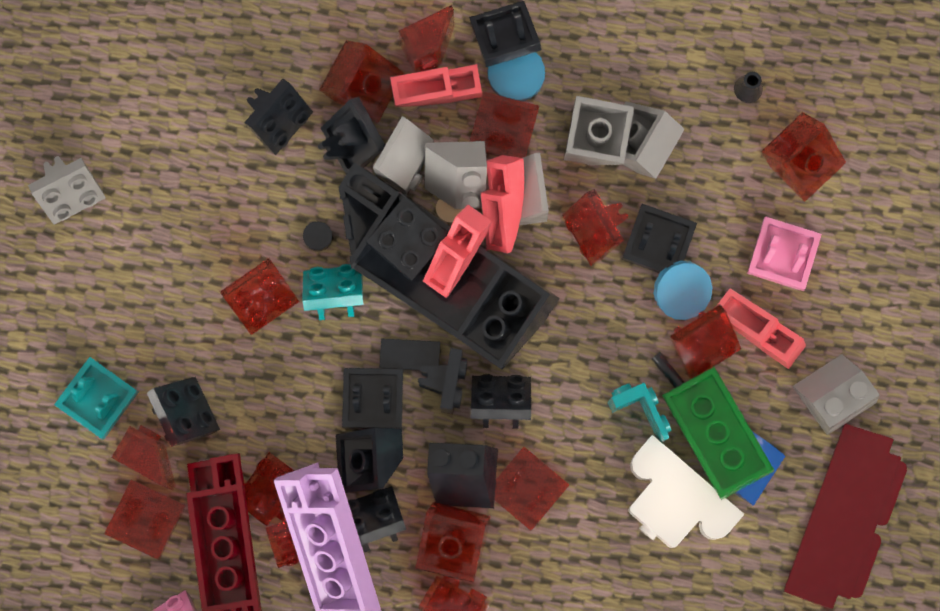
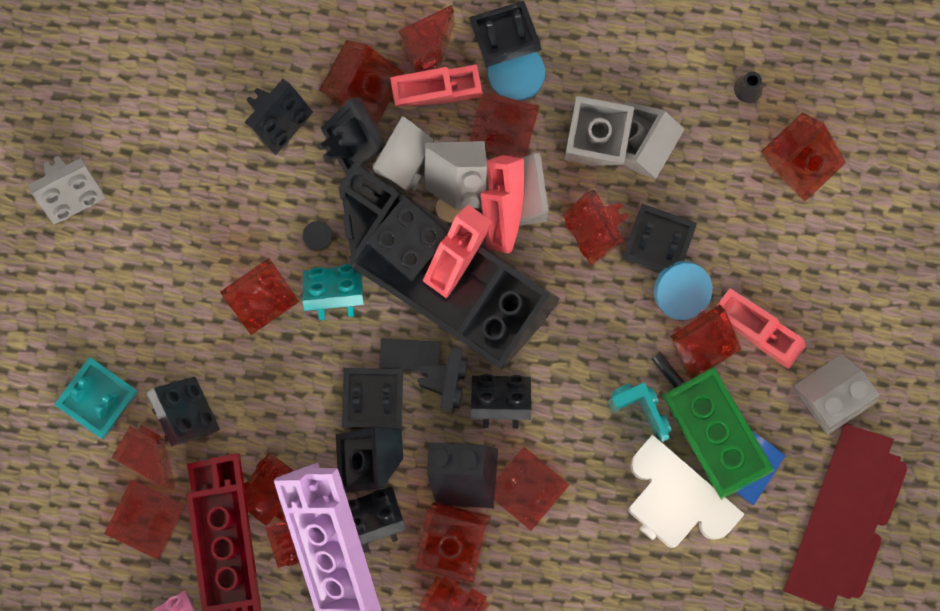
(784, 253): bright pink plate -> none

